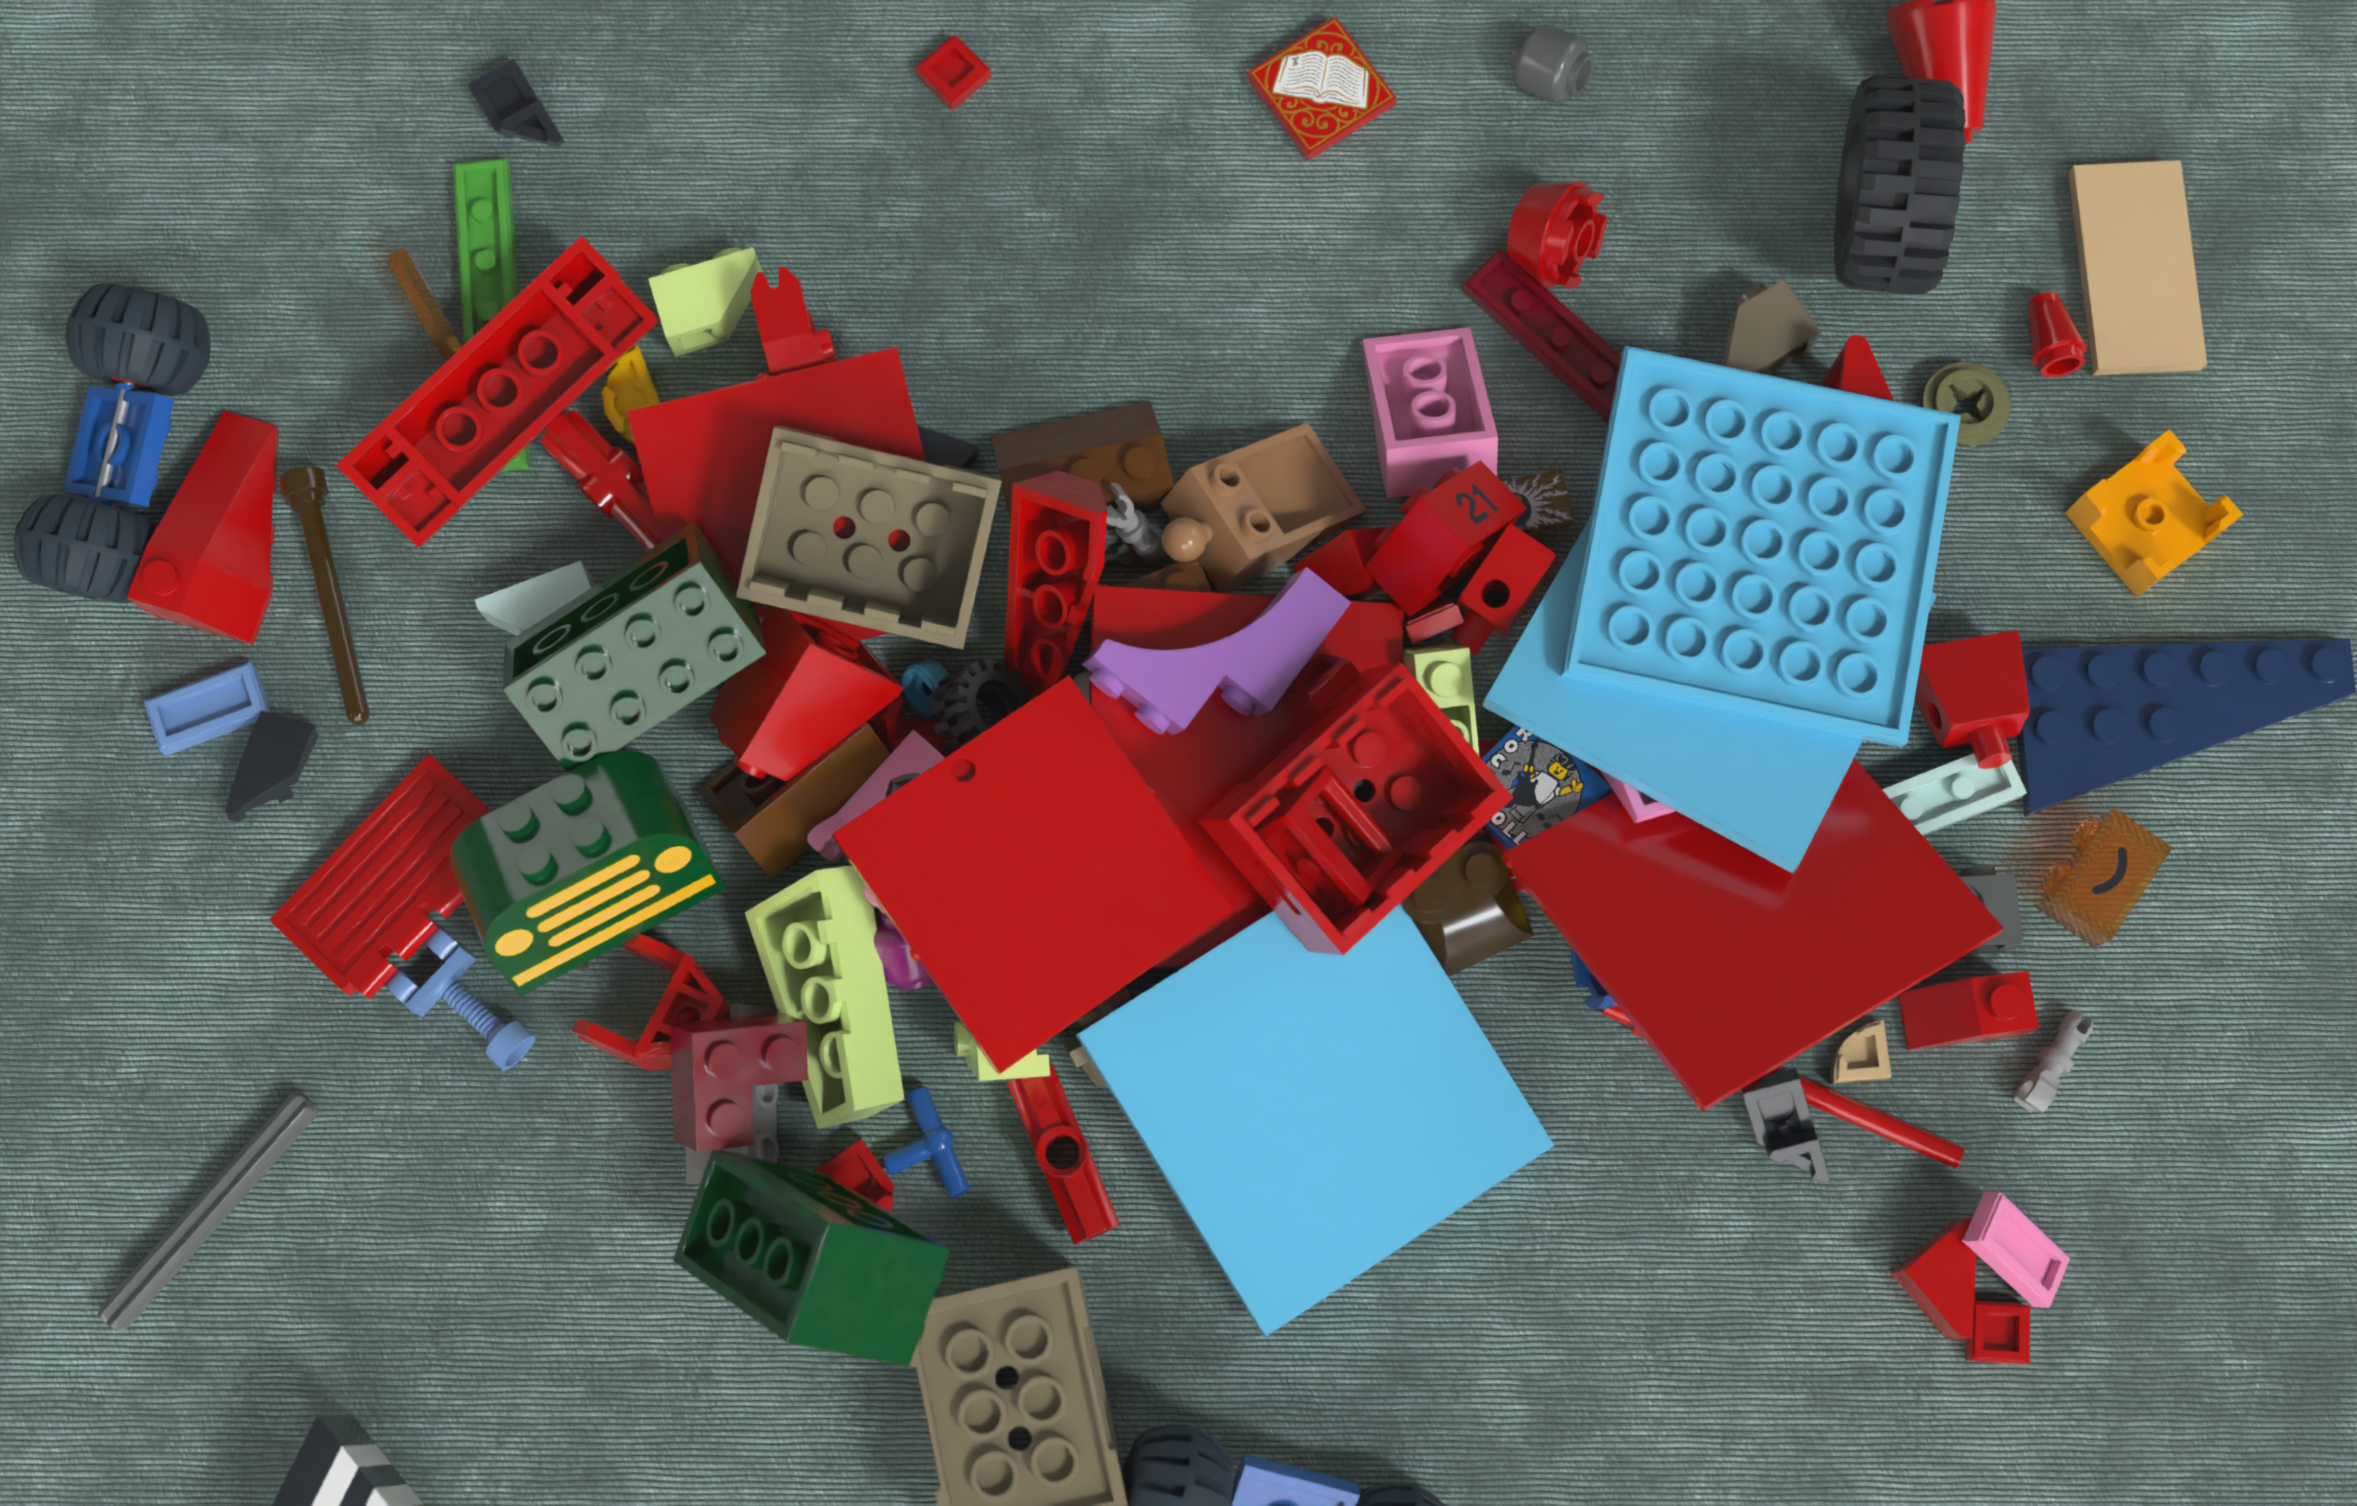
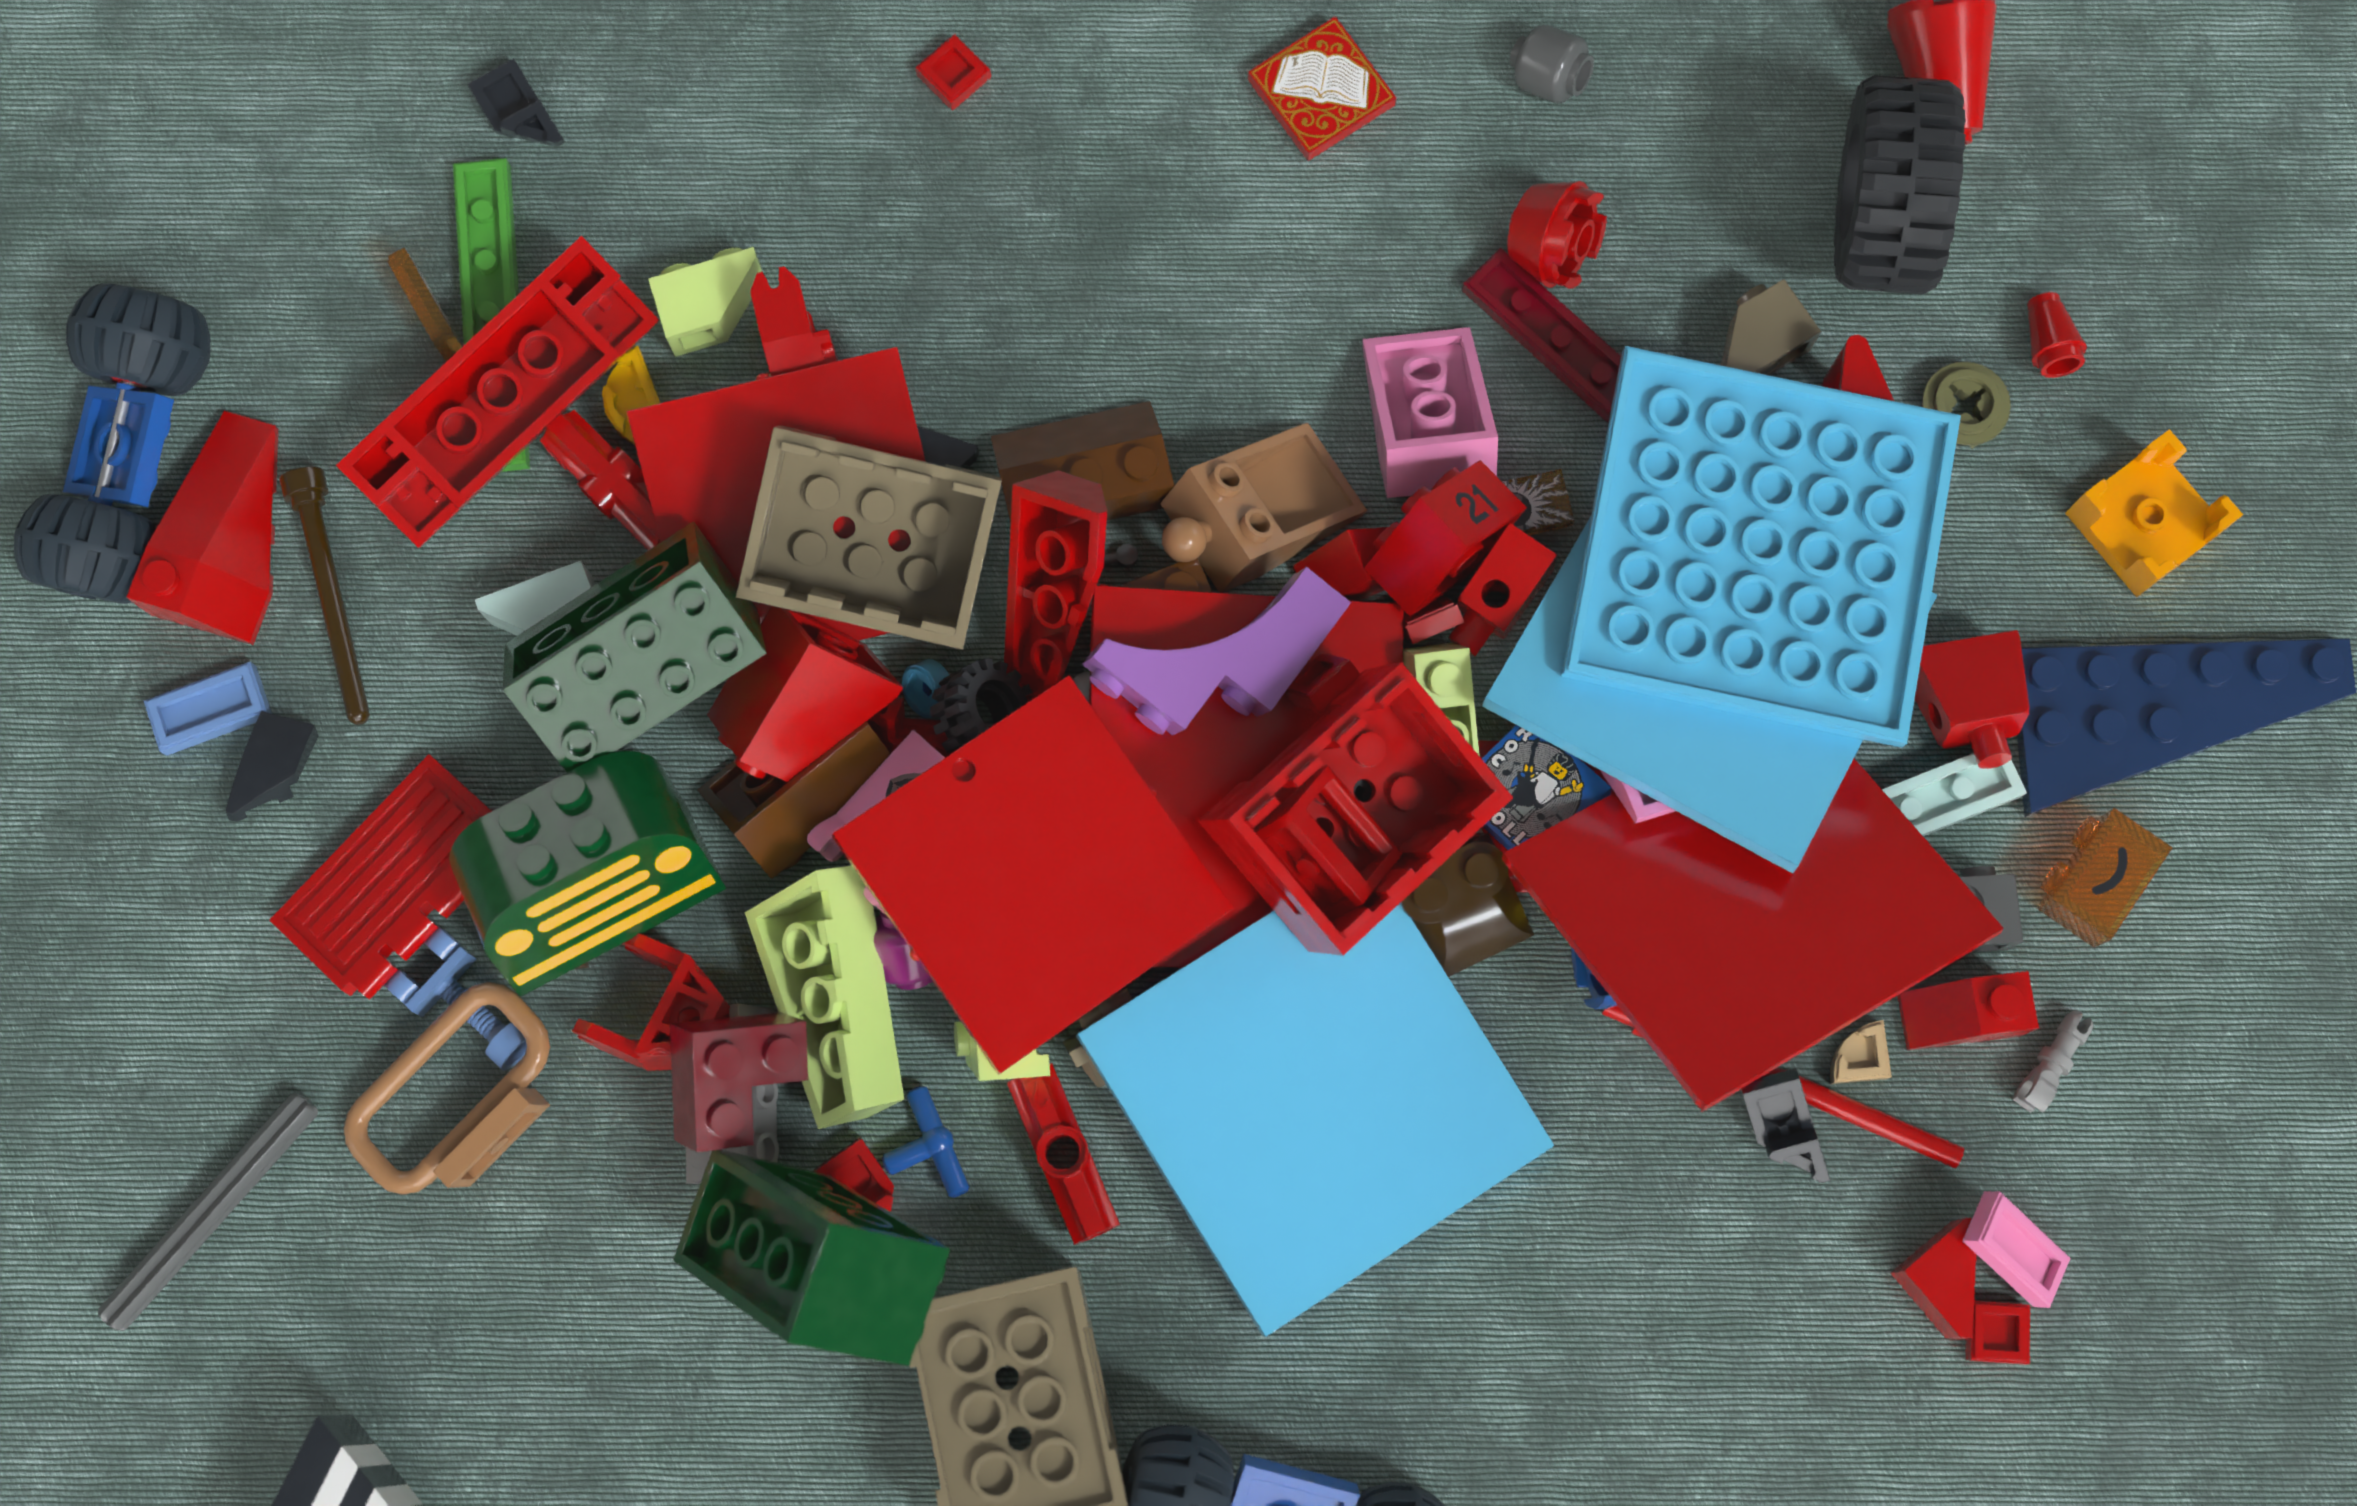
(486, 1129): none -> medium nougat bar
(1133, 528): light grey piece -> none
(2137, 268): tan tile -> none

